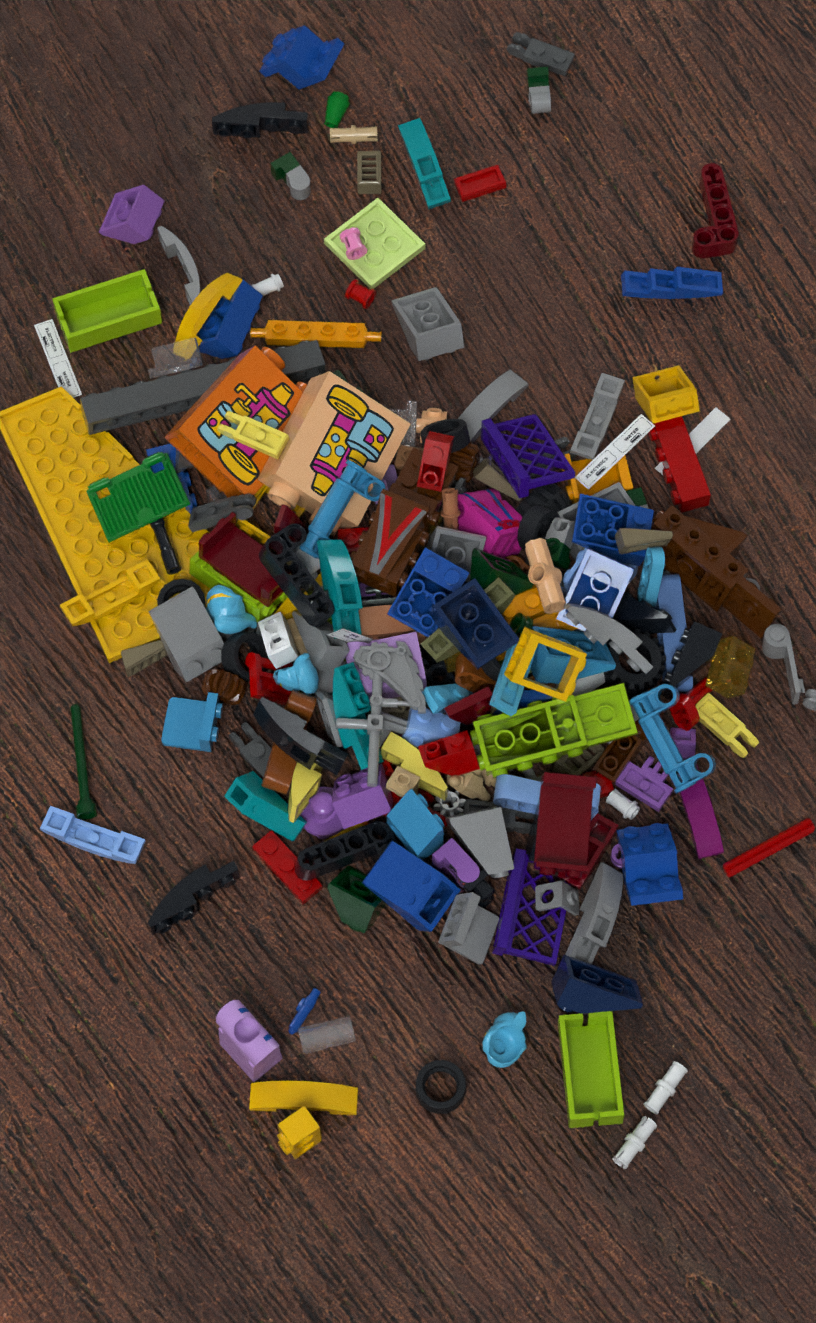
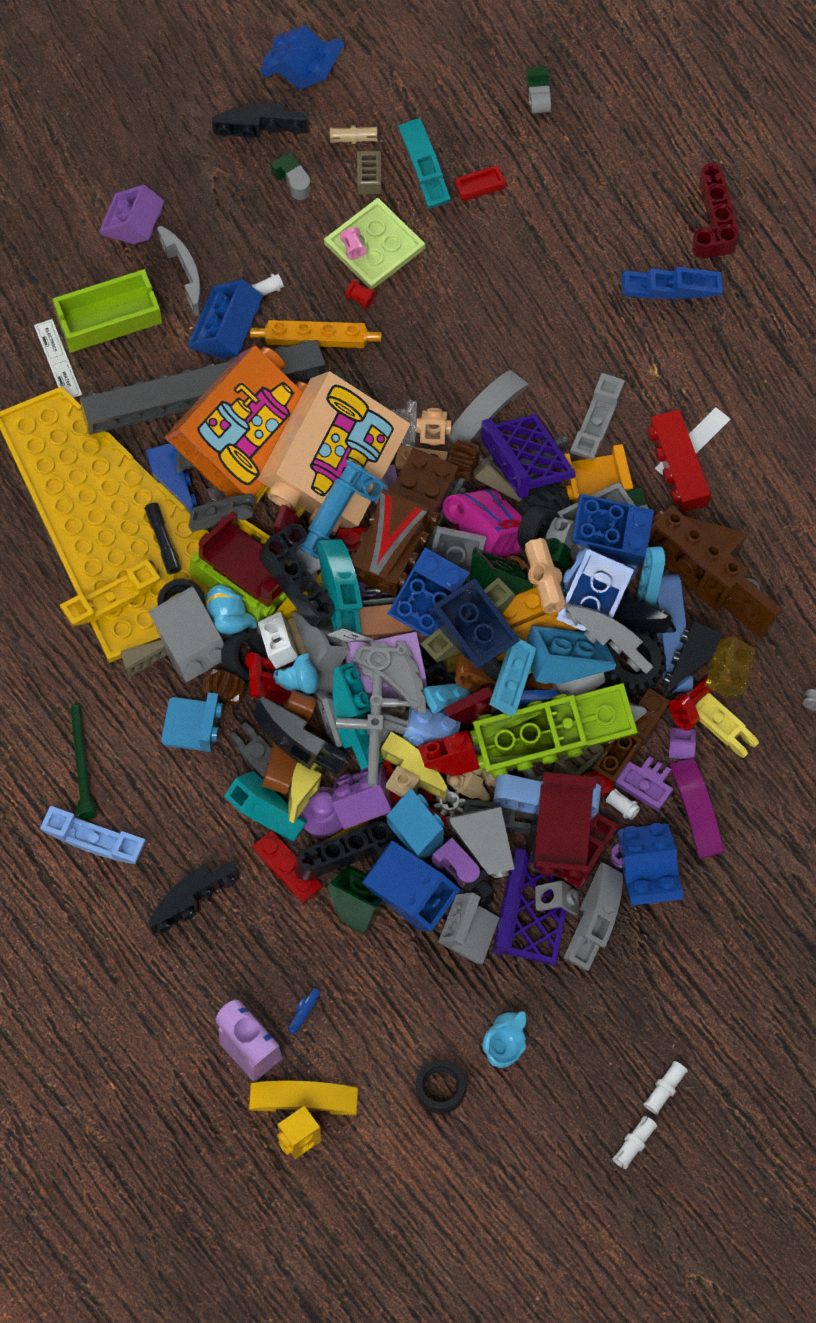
(137, 497): green window -> none
(175, 357): clear panel -> none
(204, 304): yellow slope -> none
(255, 434): light yellow hinge -> none
(326, 1034): clear pin -> none
(336, 108): green cone -> none
(428, 324): light grey slope -> none
(435, 461): red slope -> none
(450, 508): nougat axle -> none
(451, 427): black tyre -> none
(518, 623): dark green bush -> none
(522, 657): yellow window -> none
(541, 54): dark grey hinge -> none
(590, 1069): lime piece -> none
(593, 989): dark blue slope -> none
(614, 451): white sticker -> none
(634, 540): dark tan slope -> none
(662, 741): dark azure piece -> none
(667, 396): yellow window -> none
(768, 847): red axle -> none
(778, 645): light grey door -> none

